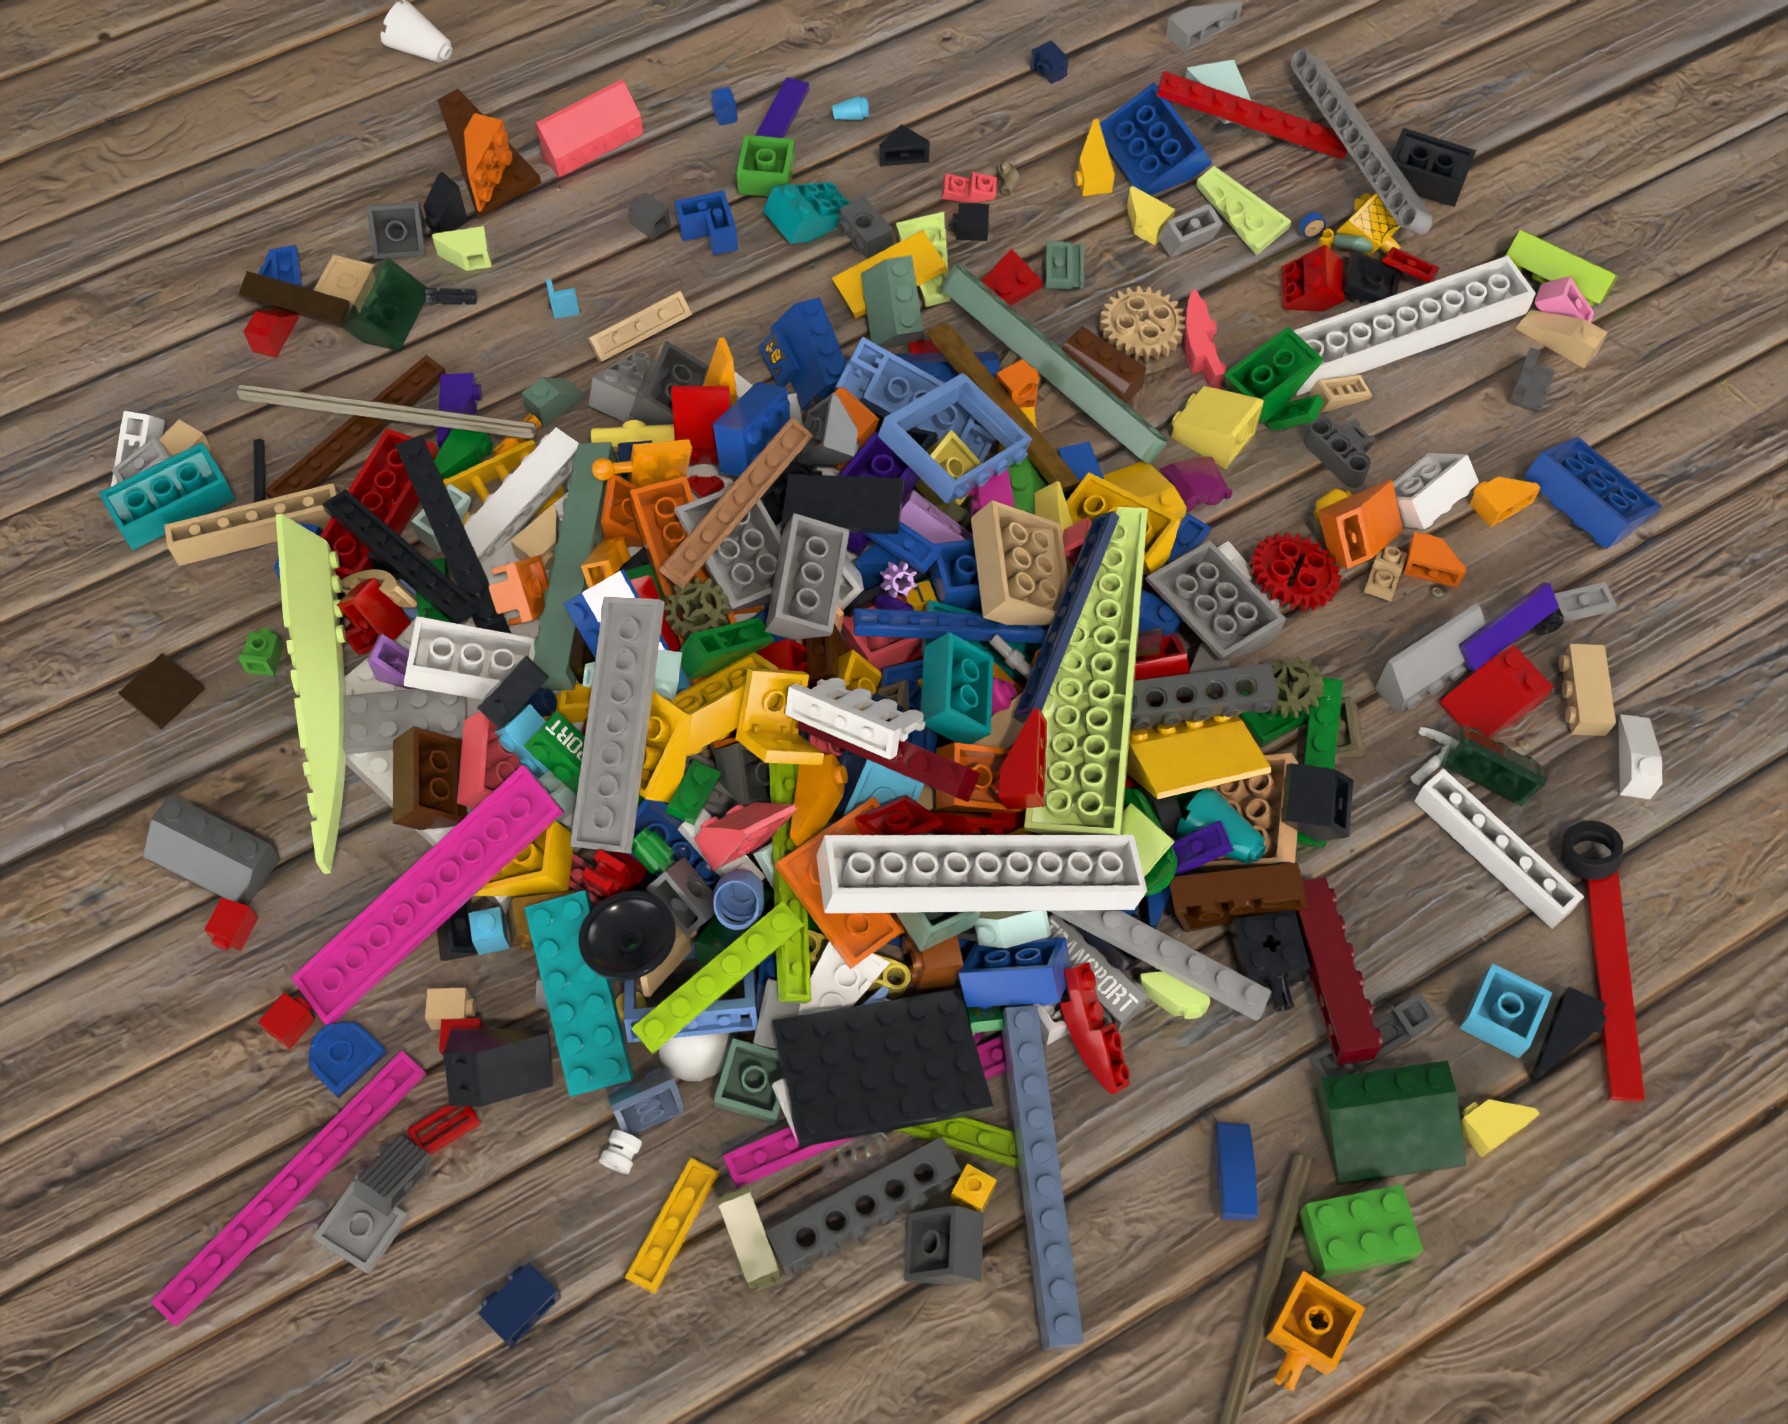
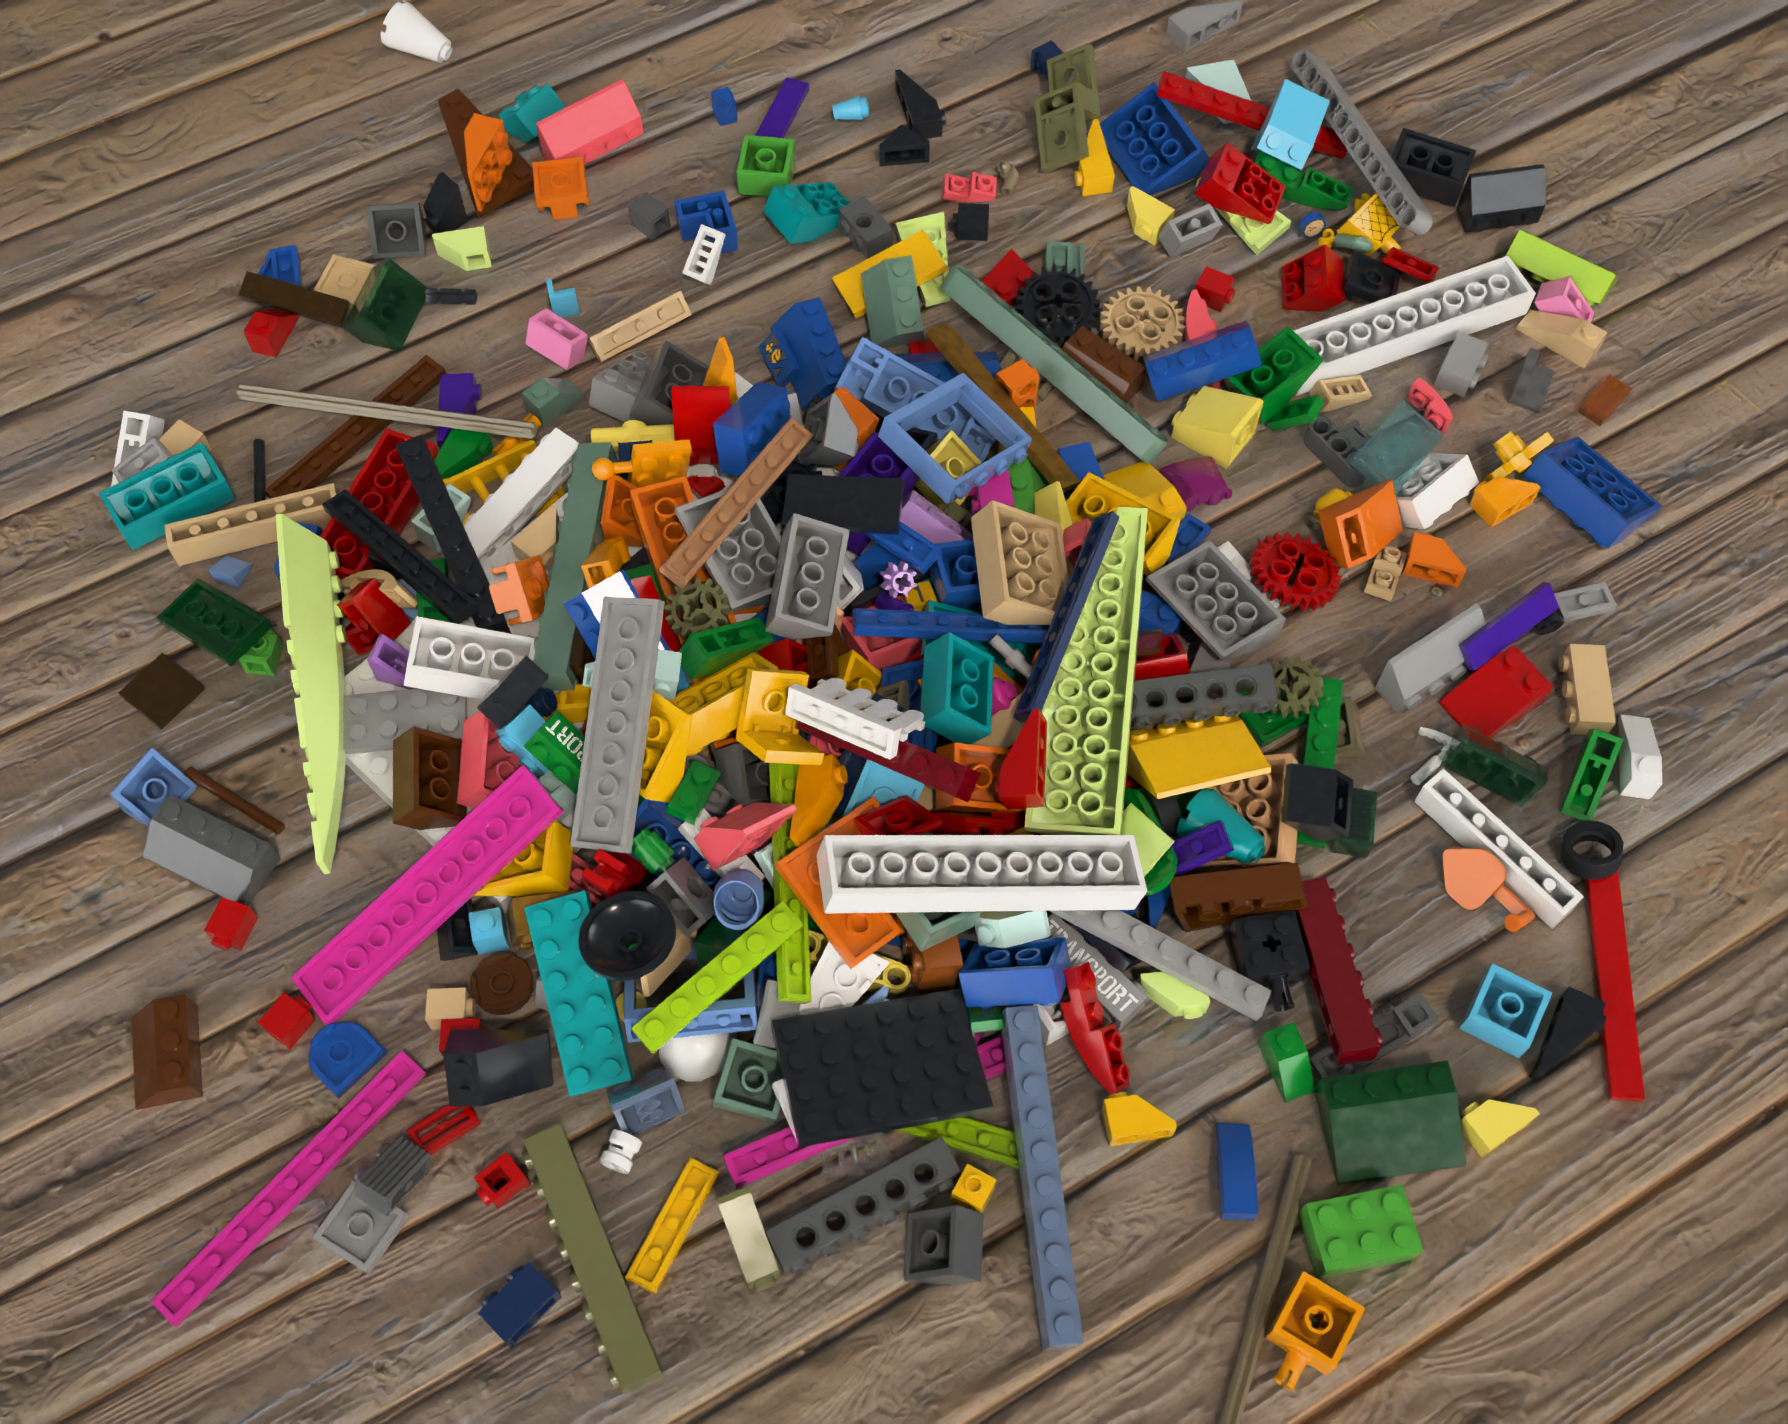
(149, 785): none -> medium blue slope
(166, 1052): none -> reddish brown slope
(214, 622): none -> dark green tile
(230, 571): none -> medium blue slope
(234, 800): none -> reddish brown bar
(500, 1170): none -> red brick
(502, 983): none -> reddish brown tile
(529, 109): none -> teal slope
(556, 339): none -> bright pink brick
(560, 186): none -> orange panel
(593, 1260): none -> olive brick
(713, 257): none -> white slope
(919, 107): none -> black slope
(1054, 285): none -> black gear
(1067, 108): none -> olive bracket
(1134, 1120): none -> yellow slope
(1202, 360): none -> blue slope
(1215, 288): none -> red brick
(1239, 186): none -> red slope
(1288, 1061): none -> green slope
(1291, 125): none -> medium azure slope
(1307, 188): none -> green slope
(1361, 825): none -> clear green brick
(1397, 447): none -> clear light blue tile
(1429, 401): none -> coral slope
(1461, 363): none -> light grey brick
(1474, 876): none -> orange piece
(1503, 198): none -> slope
(1516, 454): none -> yellow plant
(1590, 774): none -> green slope
(1604, 400): none -> clear orange tile

